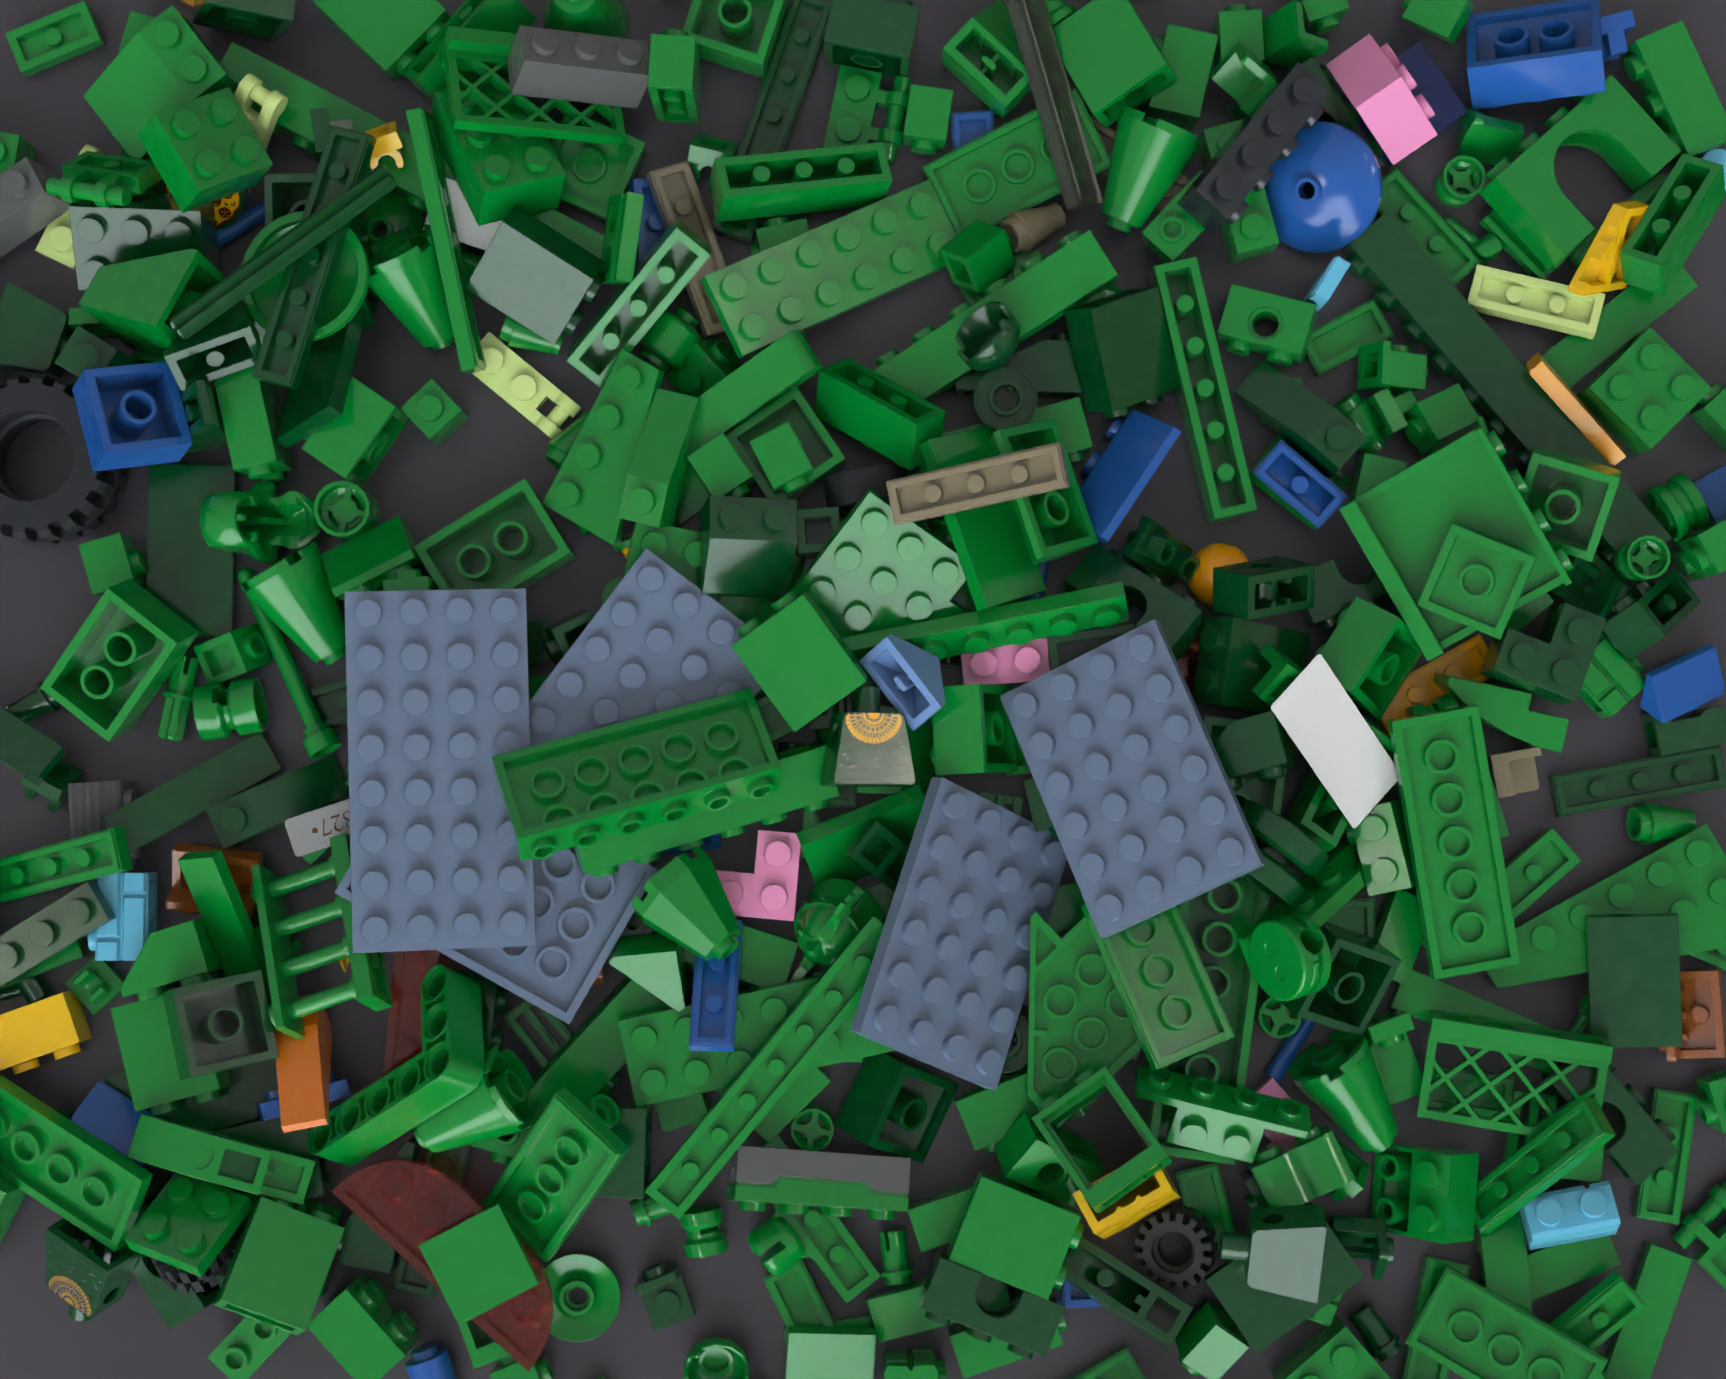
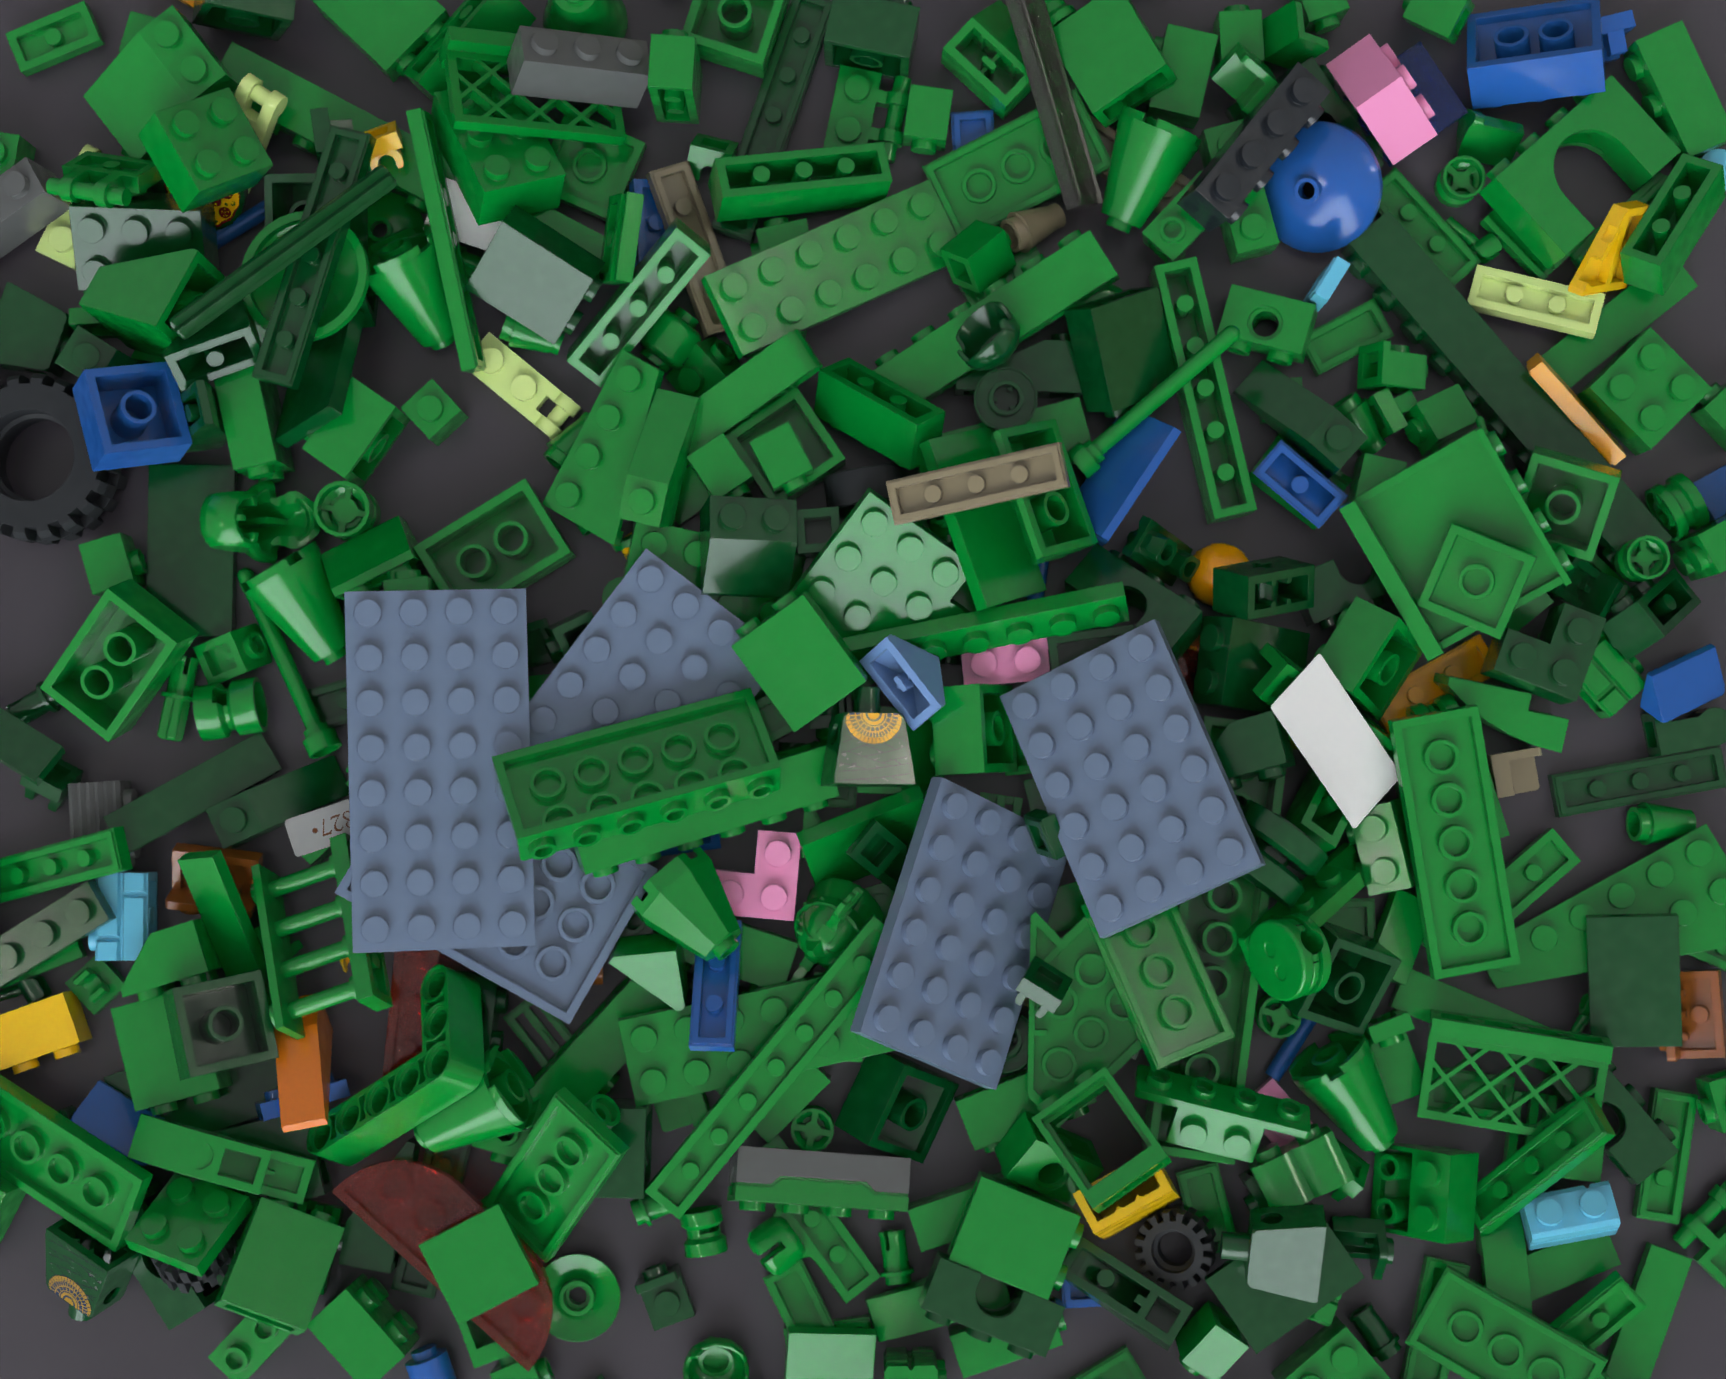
(1043, 985): none -> dark green tile
(1044, 833): none -> dark green tile
(1090, 454): none -> green piece

